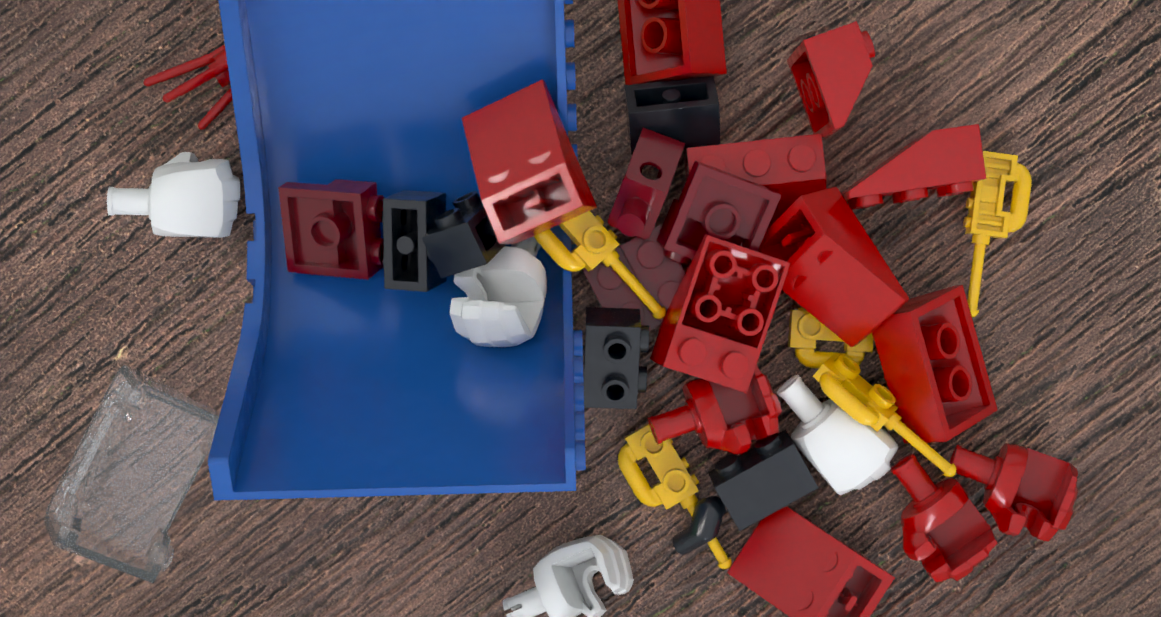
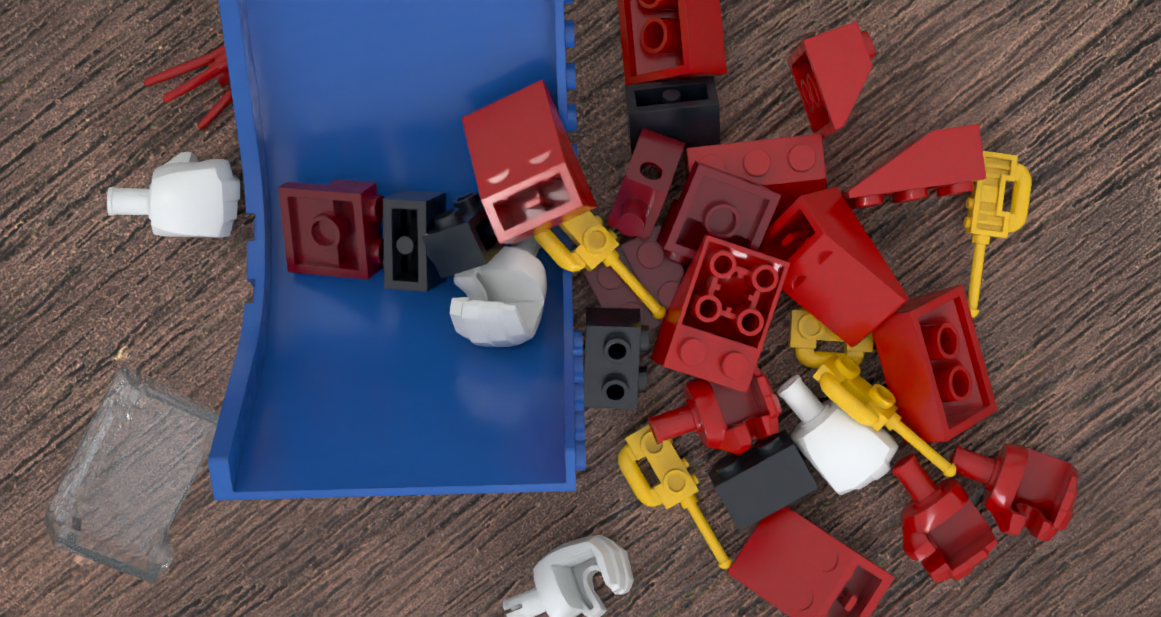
(703, 525): black arm -> none

